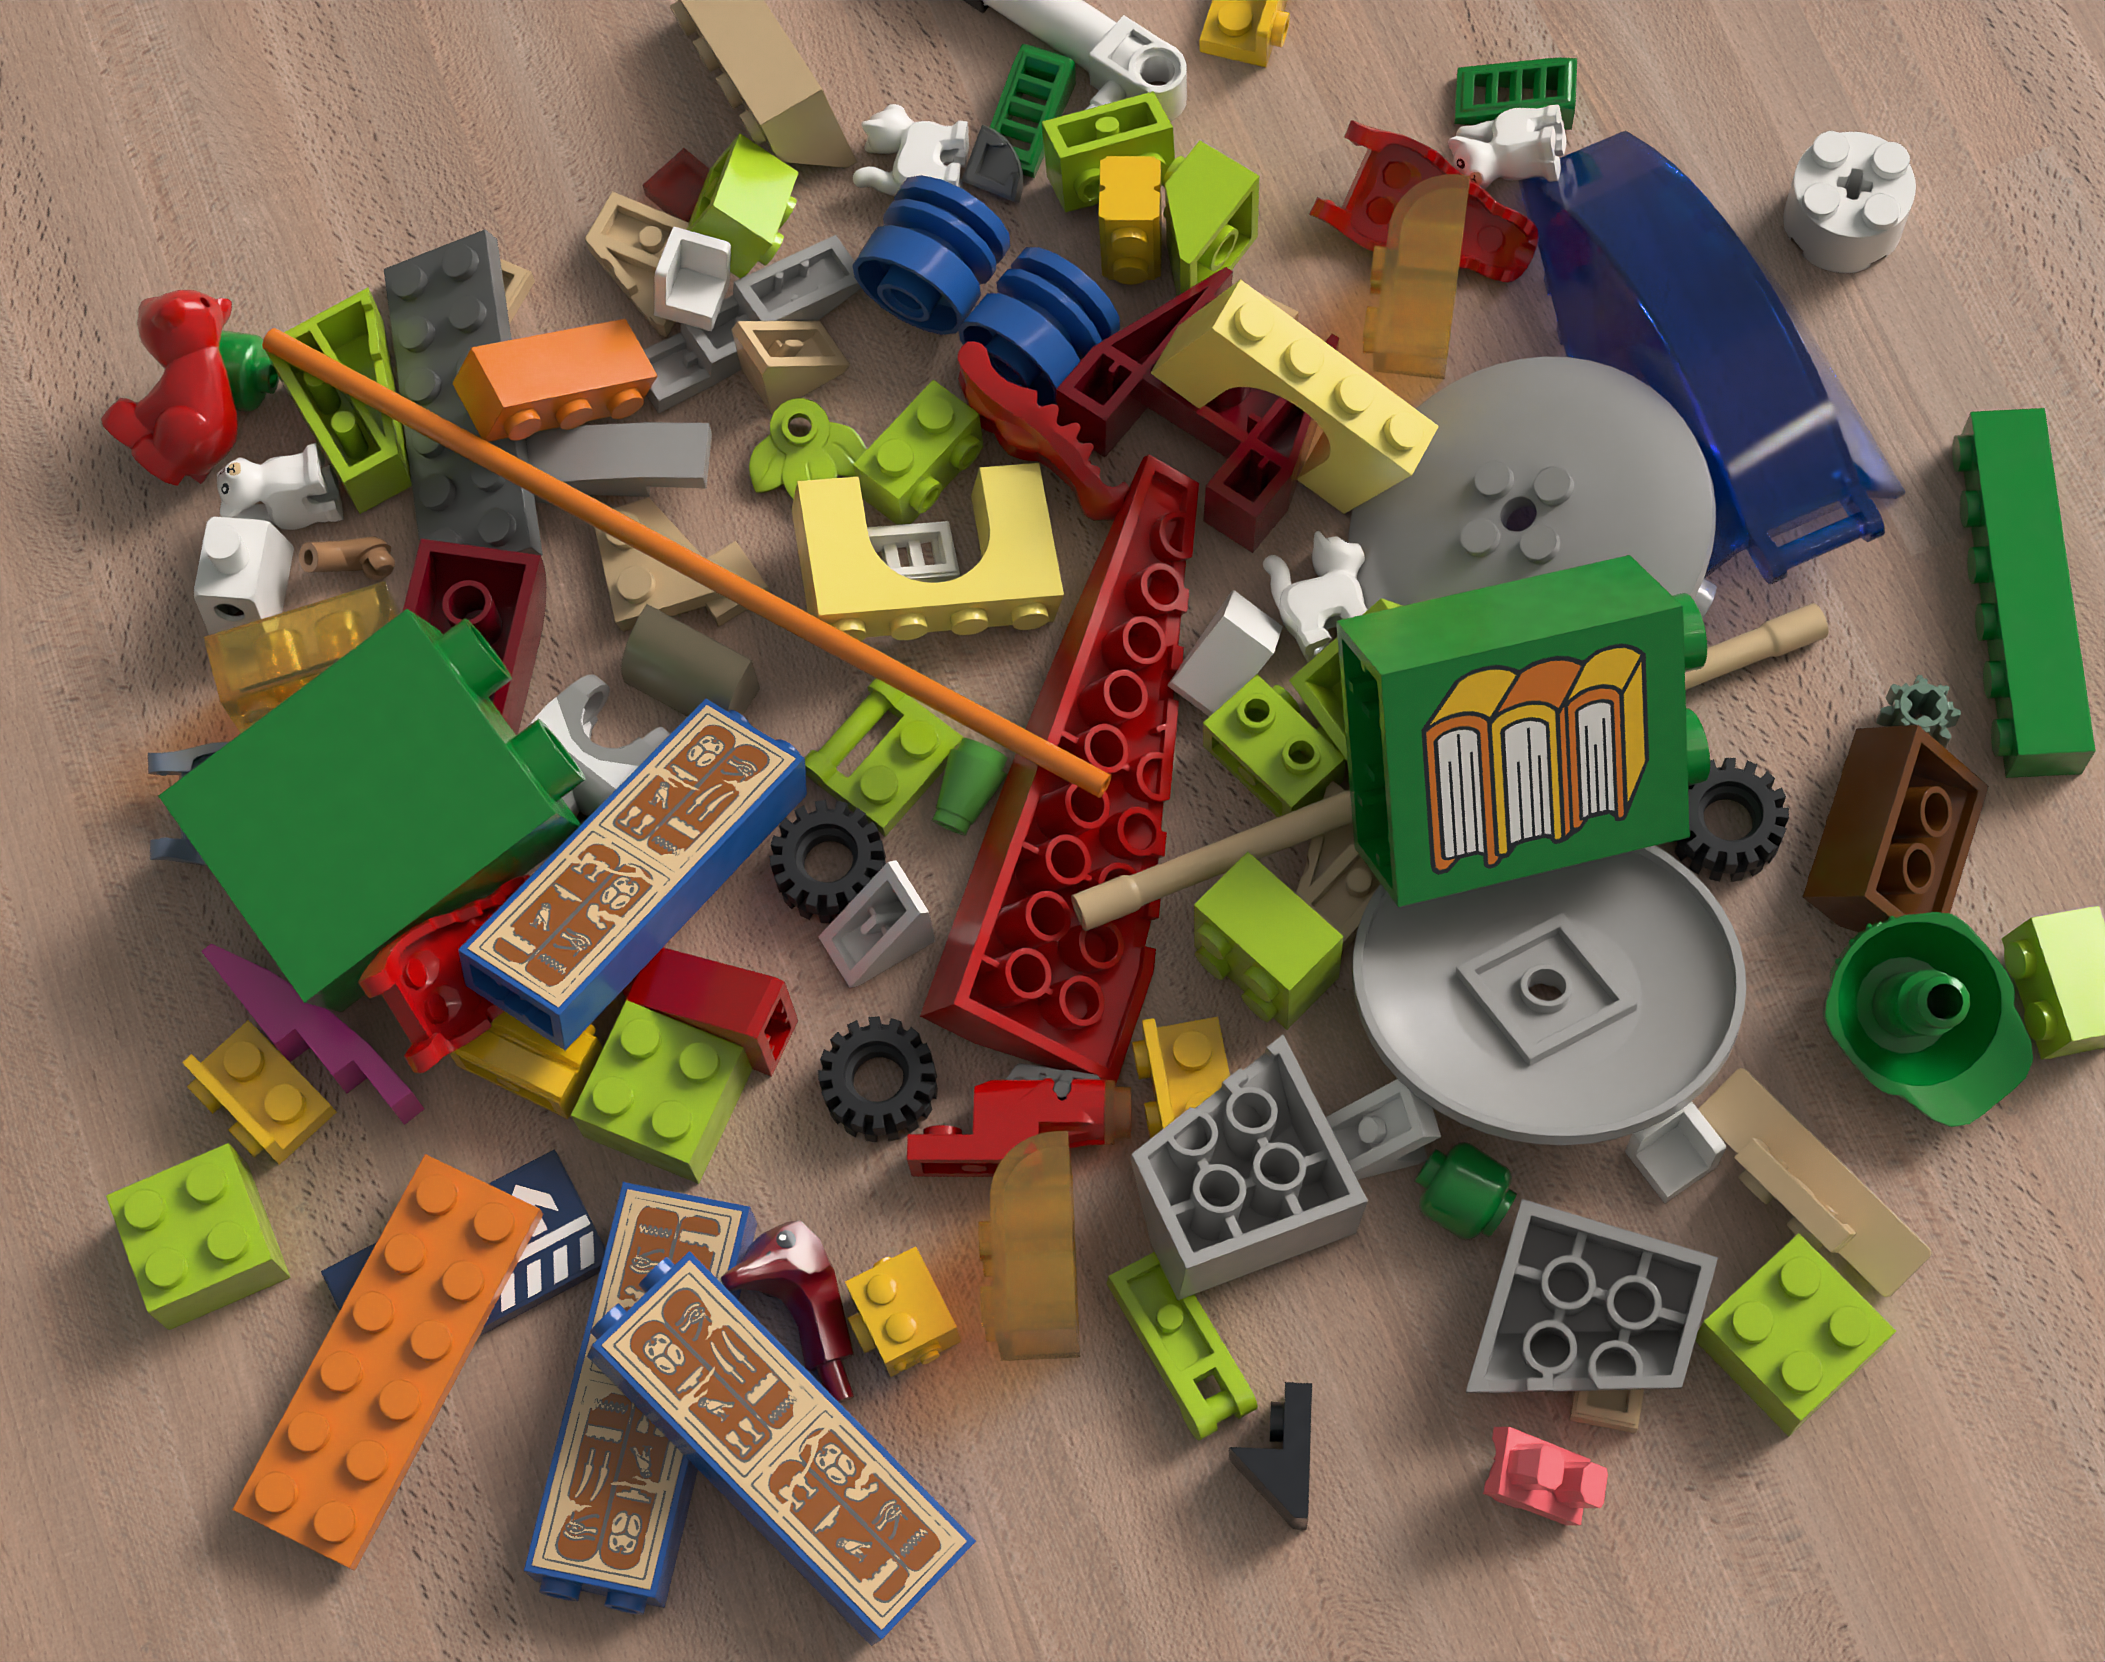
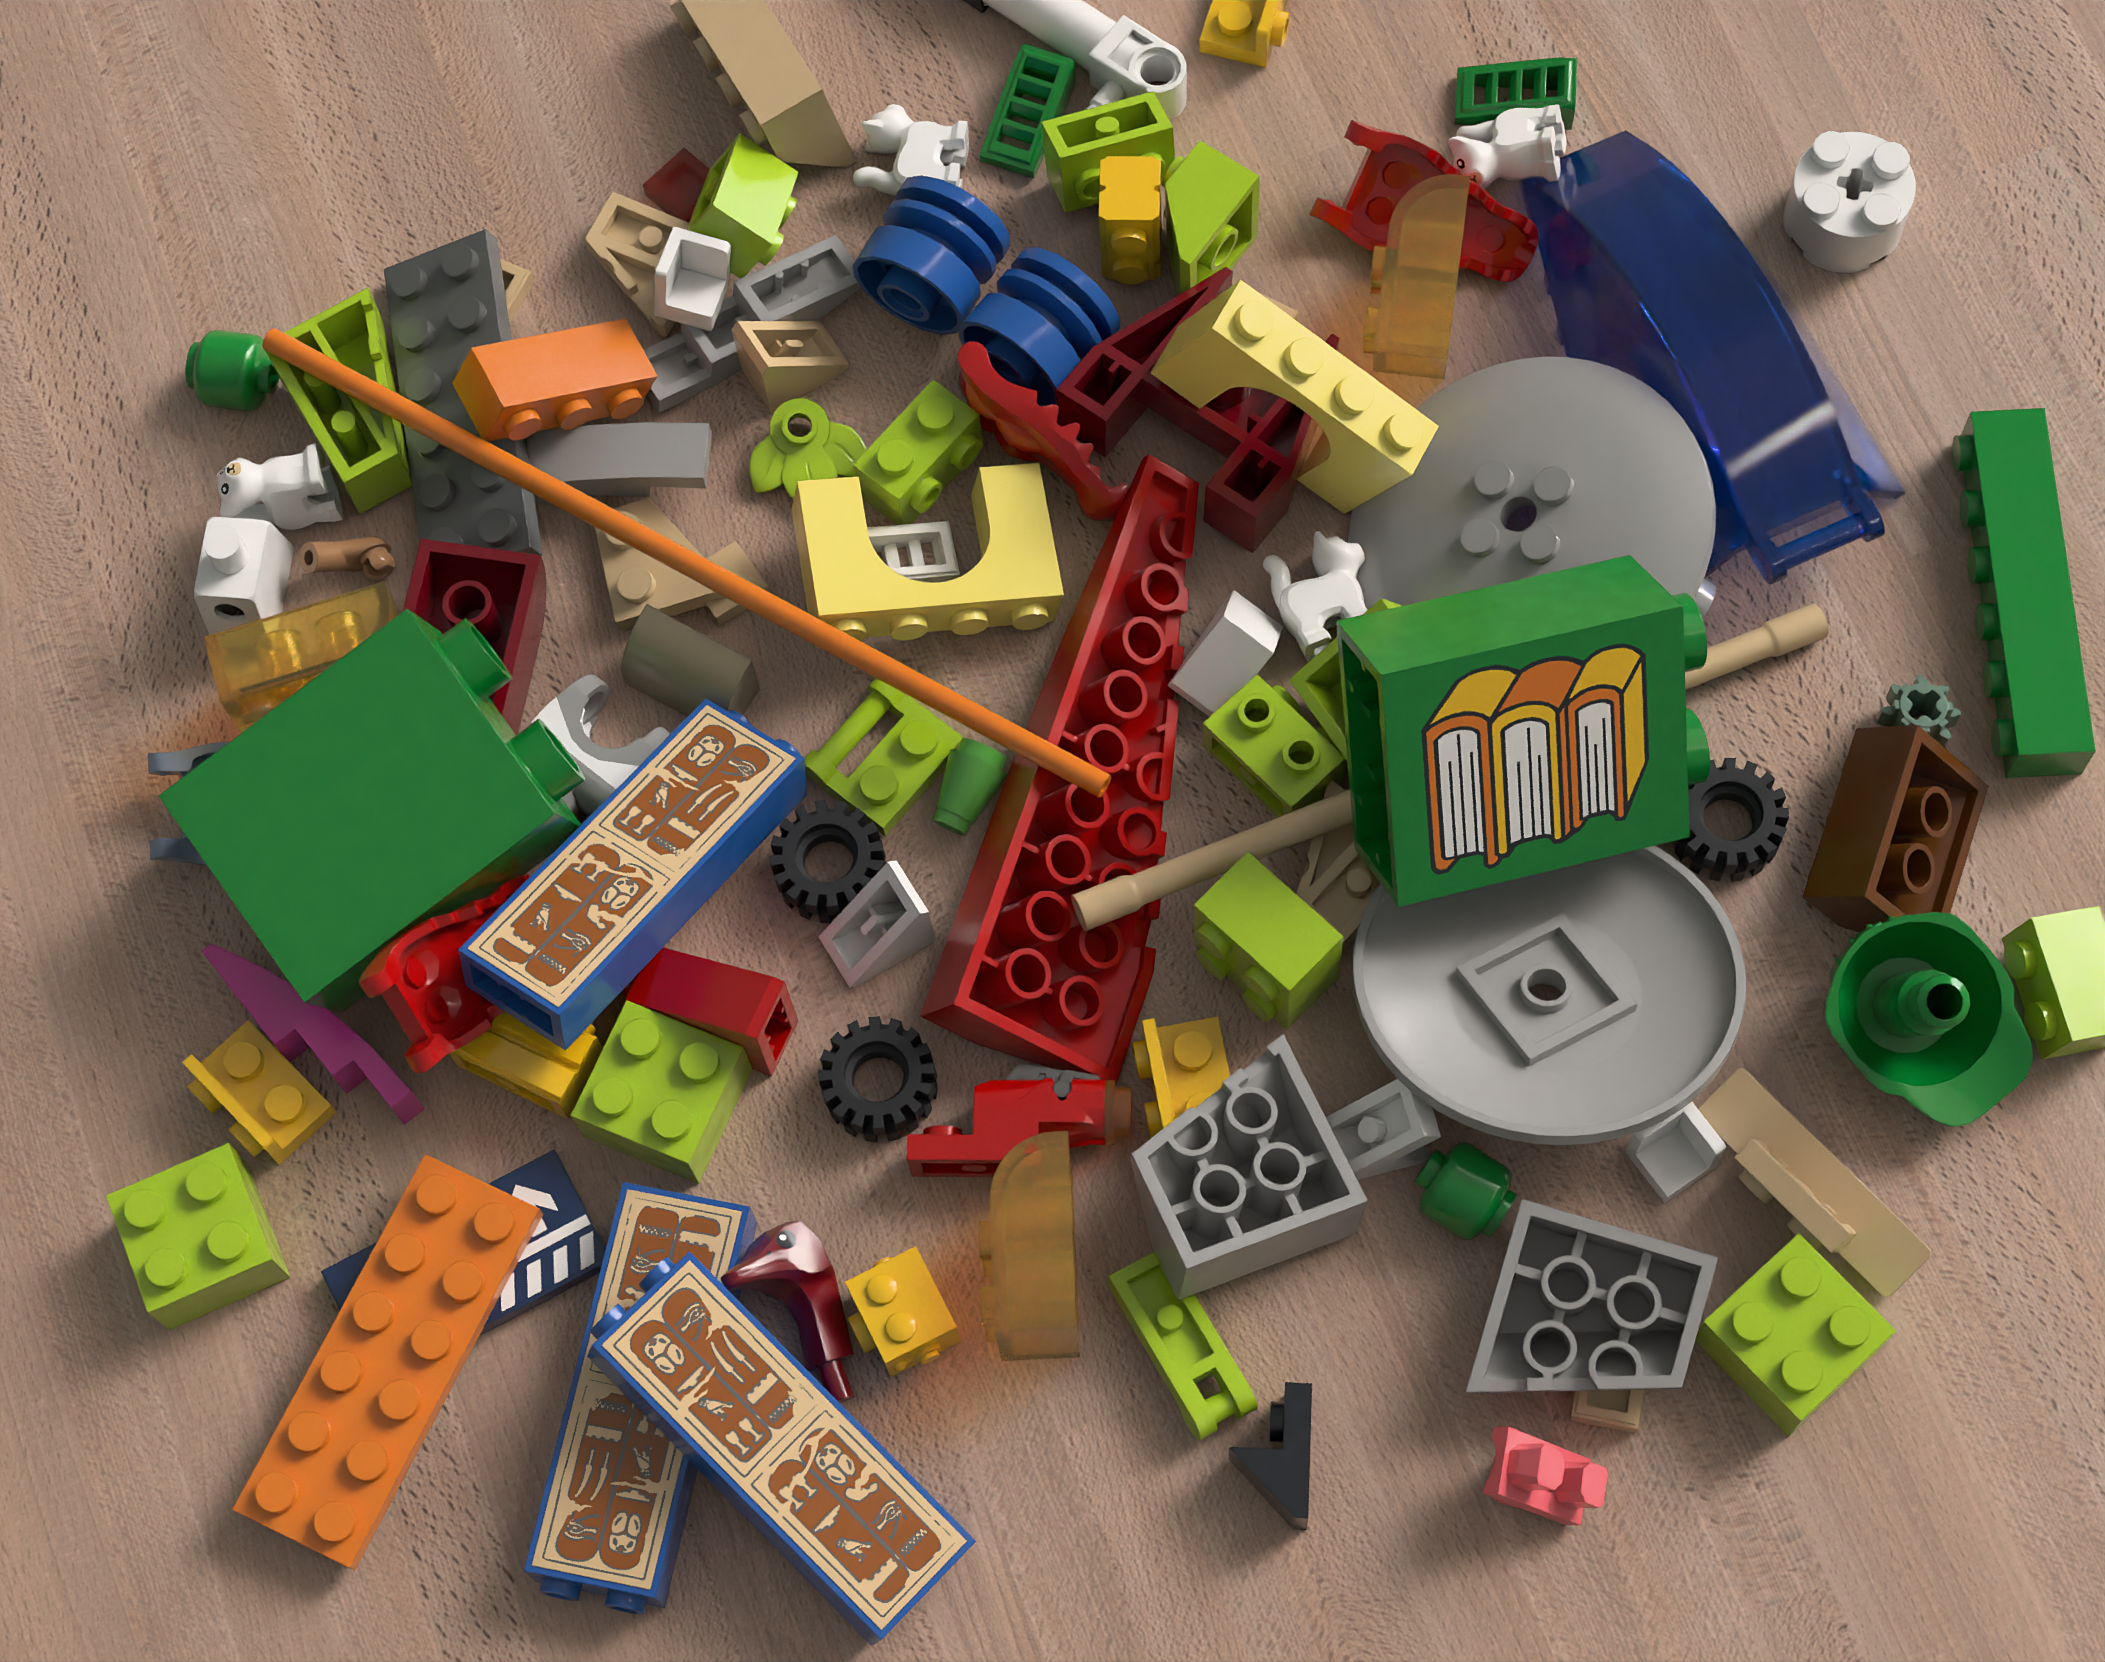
(190, 413): red animal -> none
(995, 166): dark grey tile -> none

